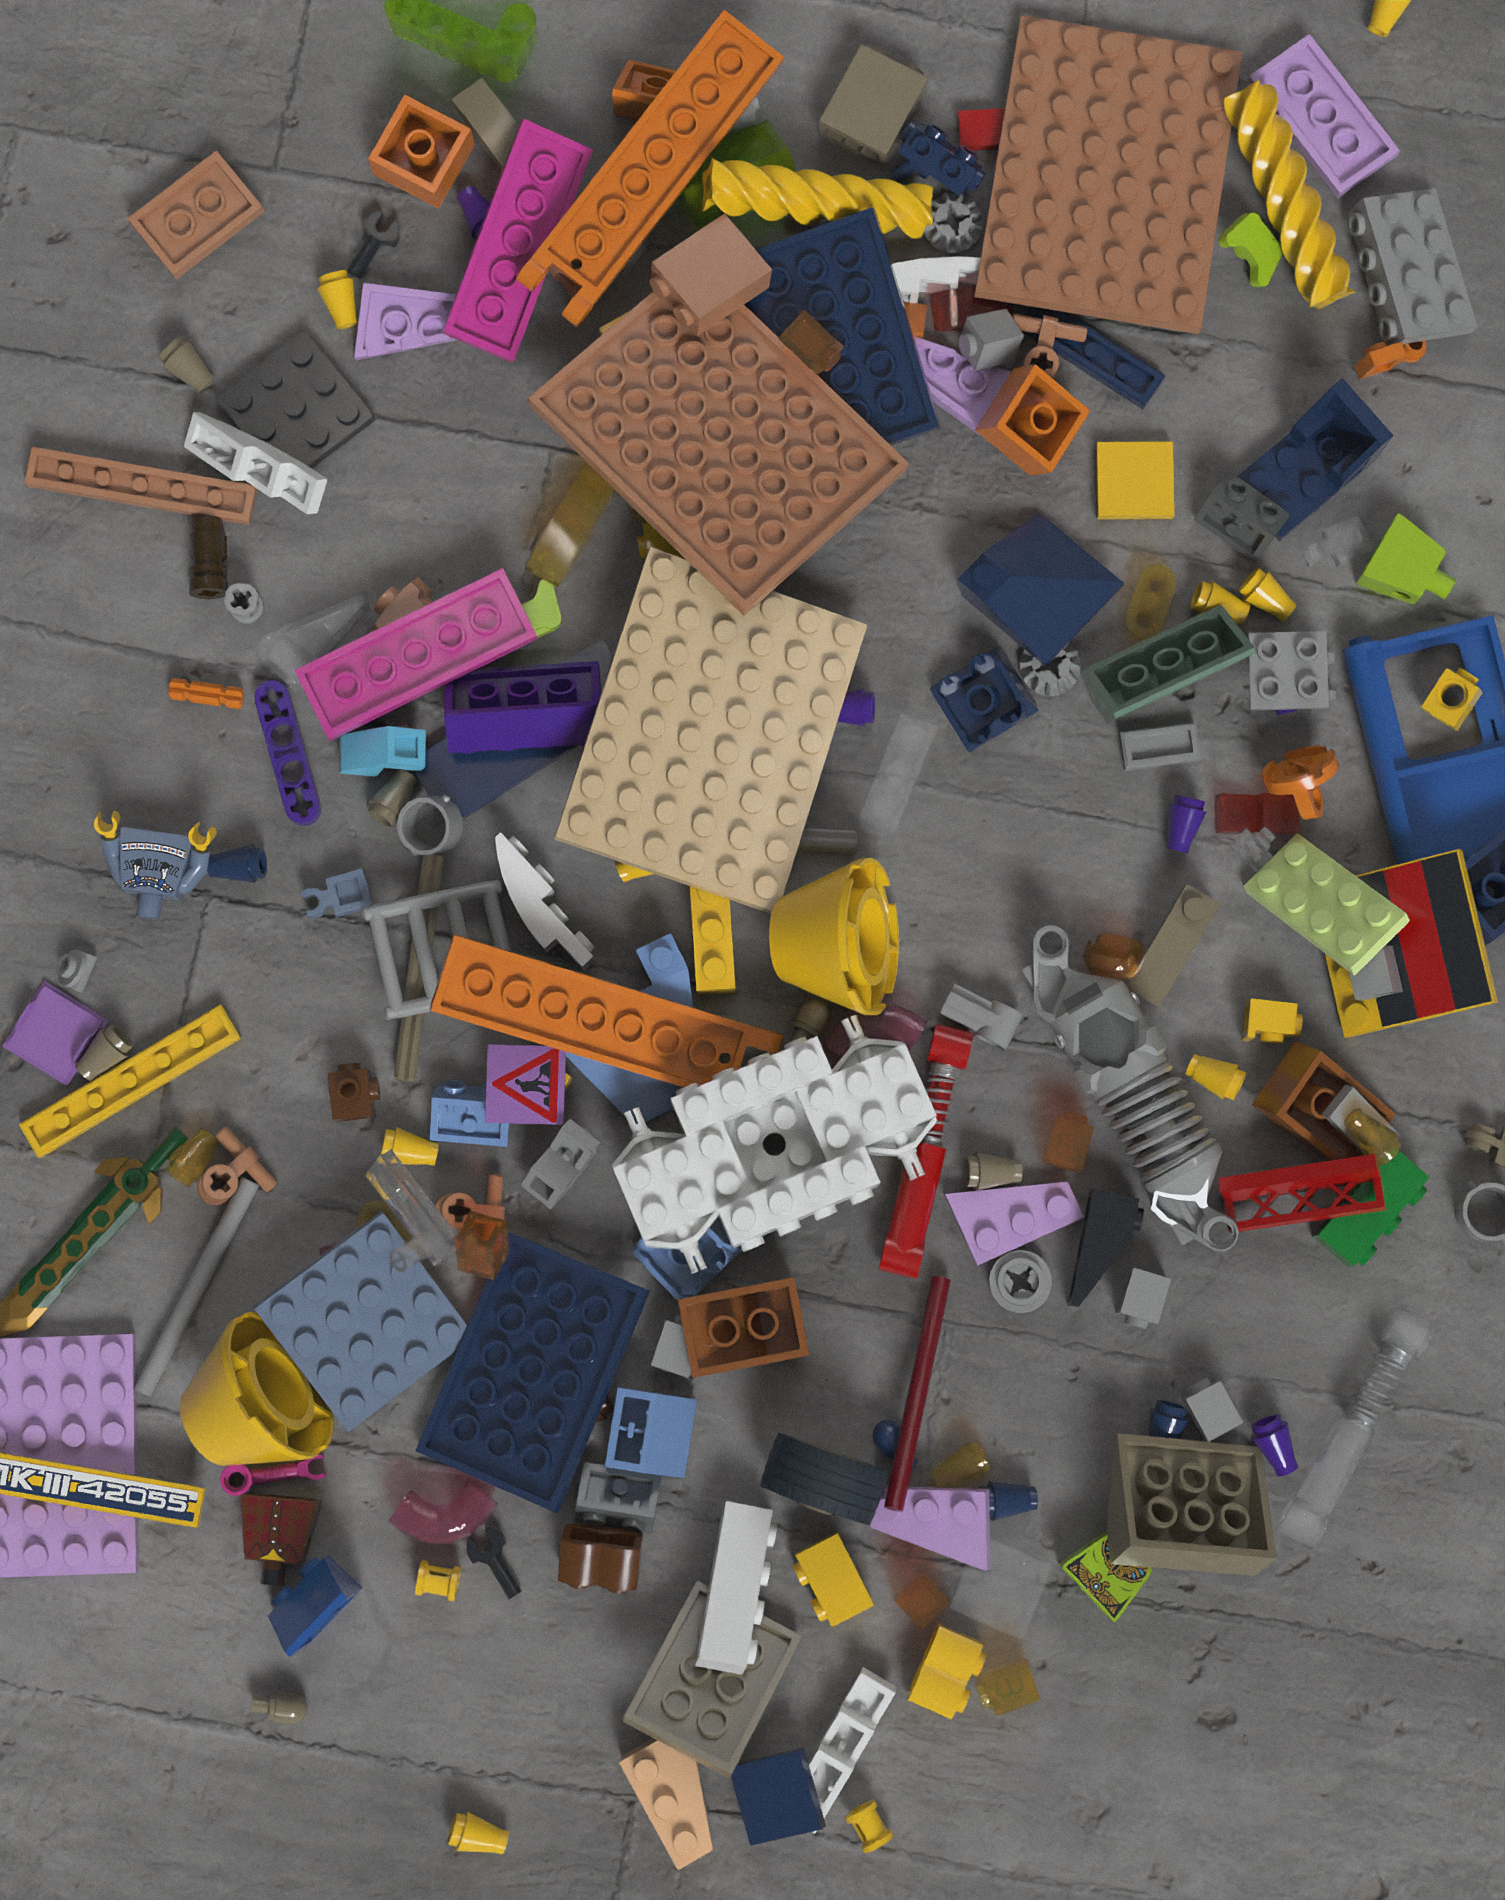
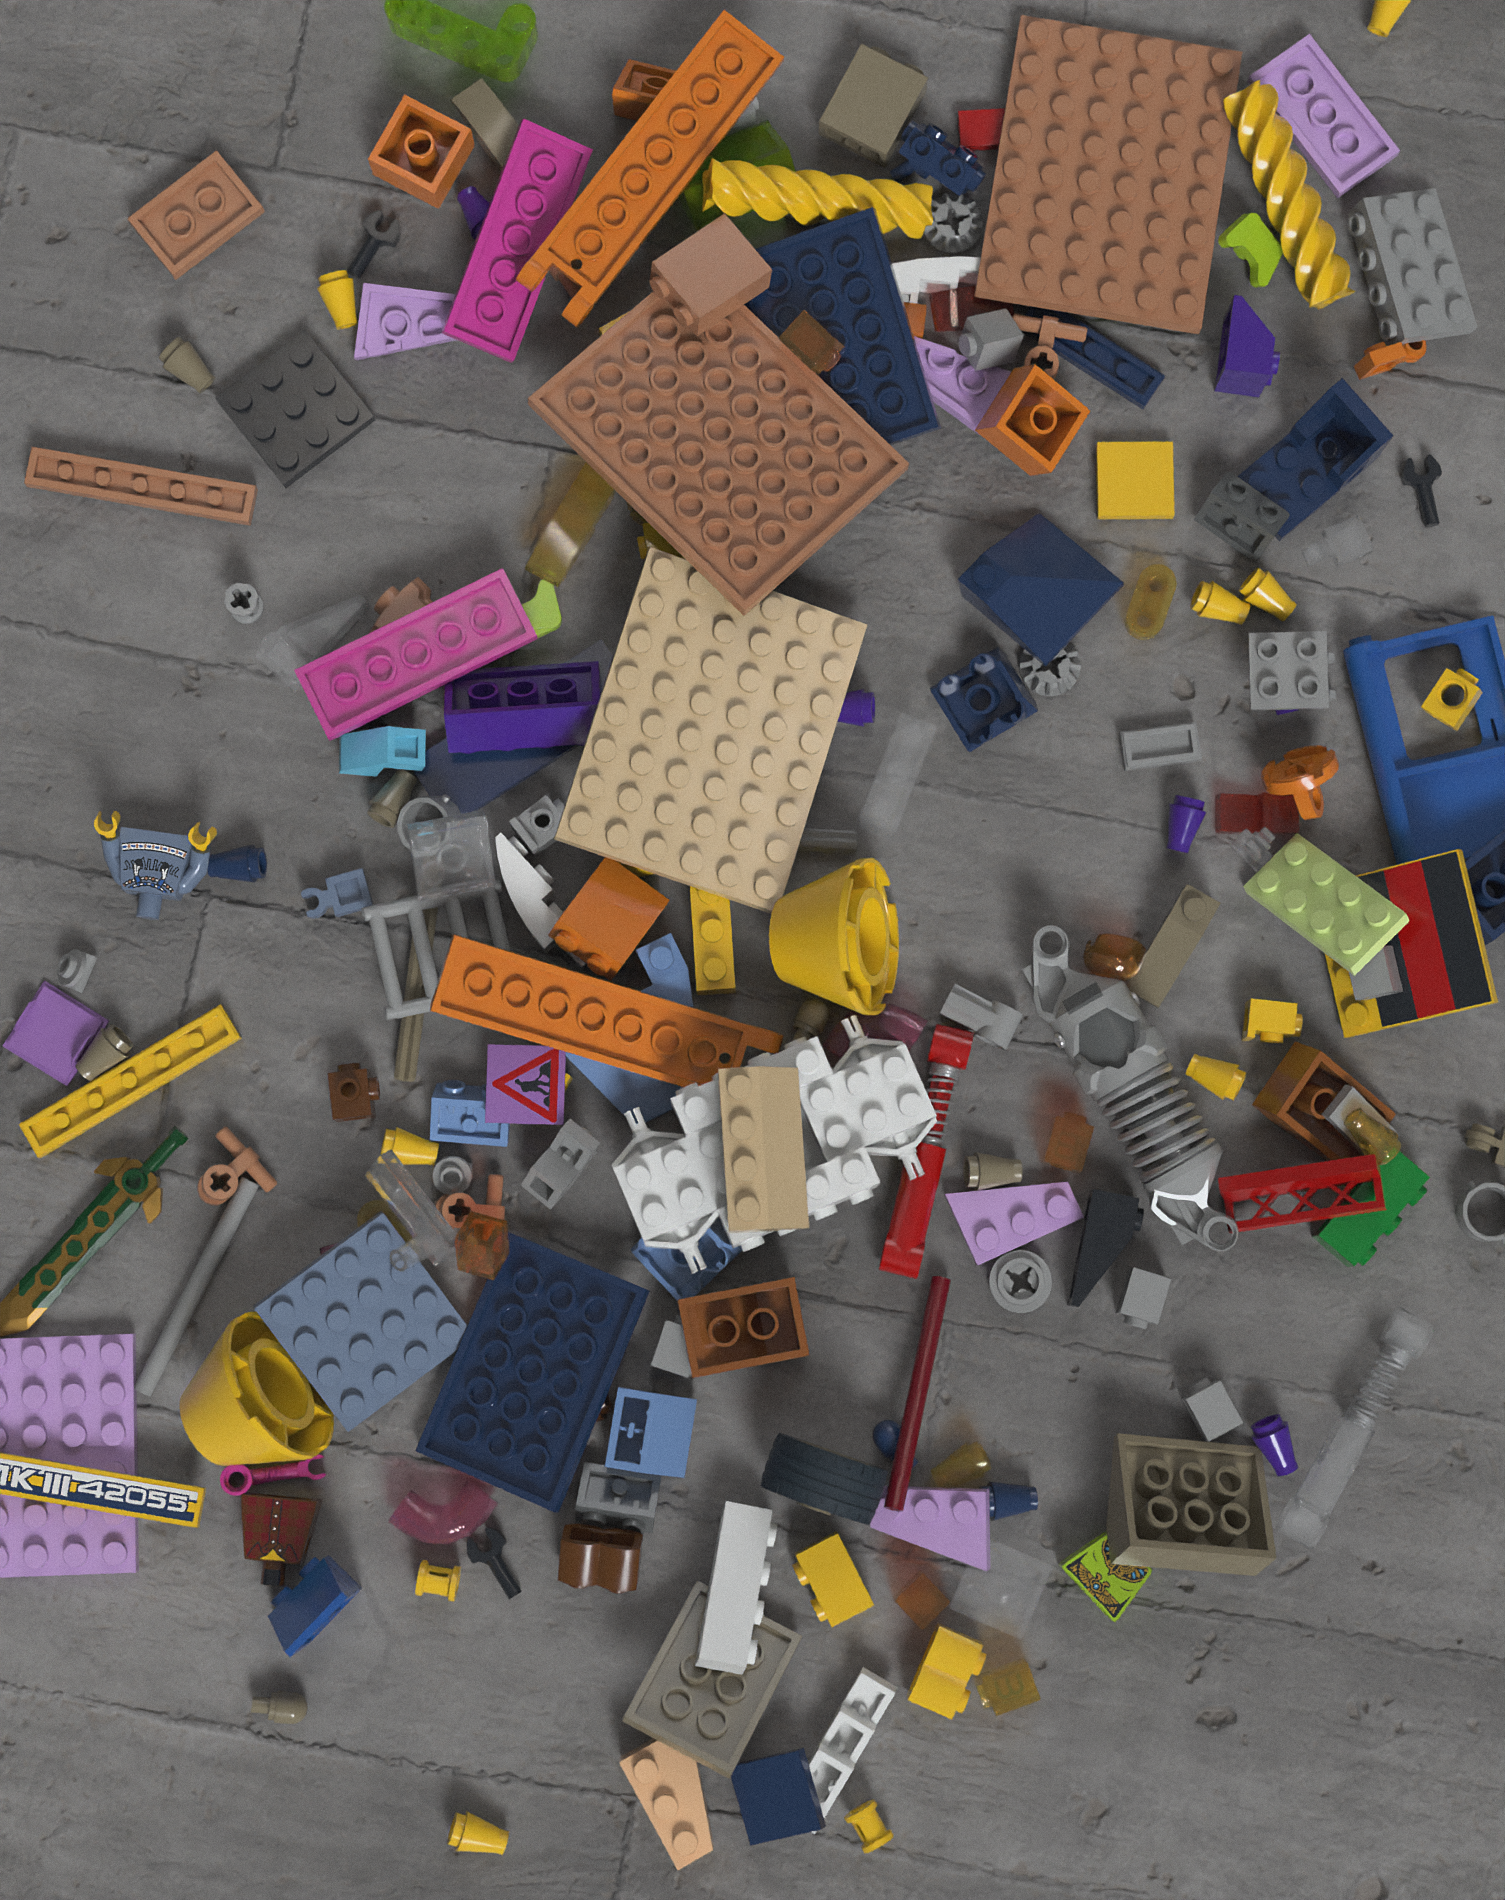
(192, 1158): clear yellow cone -> none
(206, 693): orange axle -> none
(207, 557): dark brown axle -> none
(255, 461): white slope -> none
(283, 754): dark purple beam -> none
(451, 855): none -> clear plate
(452, 1175): none -> light grey plate
(534, 837): none -> light grey brick
(608, 918): none -> orange brick
(763, 1149): none -> tan slope
(1166, 663): sand green slope -> none
(1167, 1420): dark blue cone -> none
(1245, 352): none -> dark purple slope
(1406, 564): lime torso -> none
(1423, 485): none -> black bar

